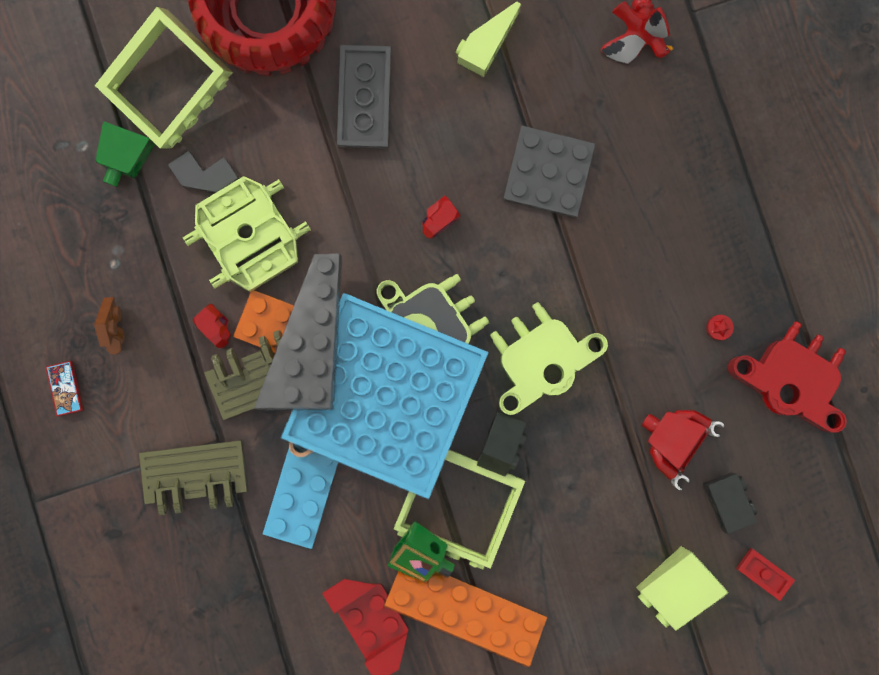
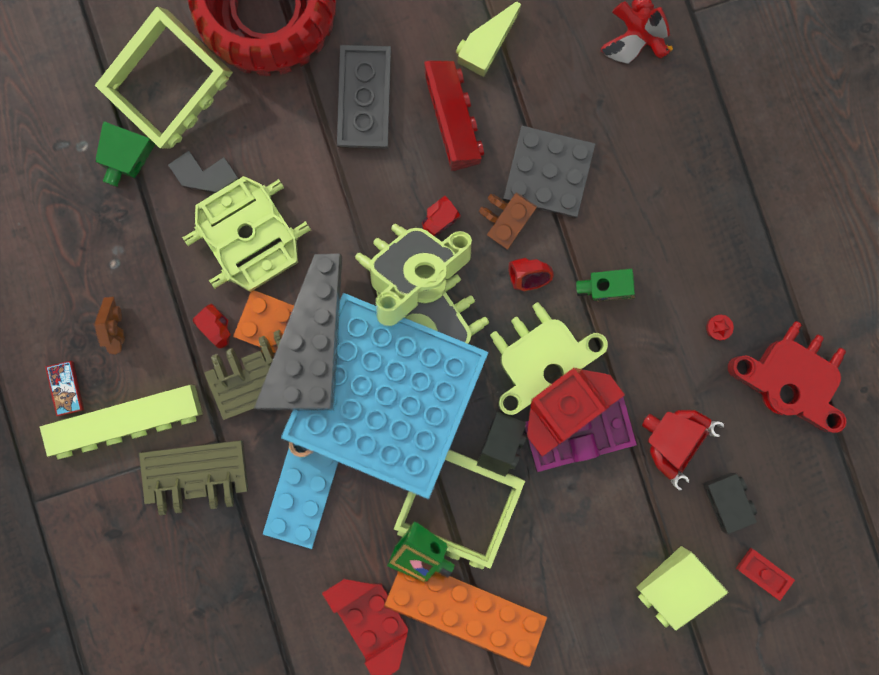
(121, 420): none -> yellowish green brick
(410, 265): none -> yellowish green piece
(452, 114): none -> red slope
(511, 220): none -> dark orange hinge
(529, 274): none -> red rock
(569, 406): none -> red piece
(600, 436): none -> magenta plate
(620, 285): none -> green torso

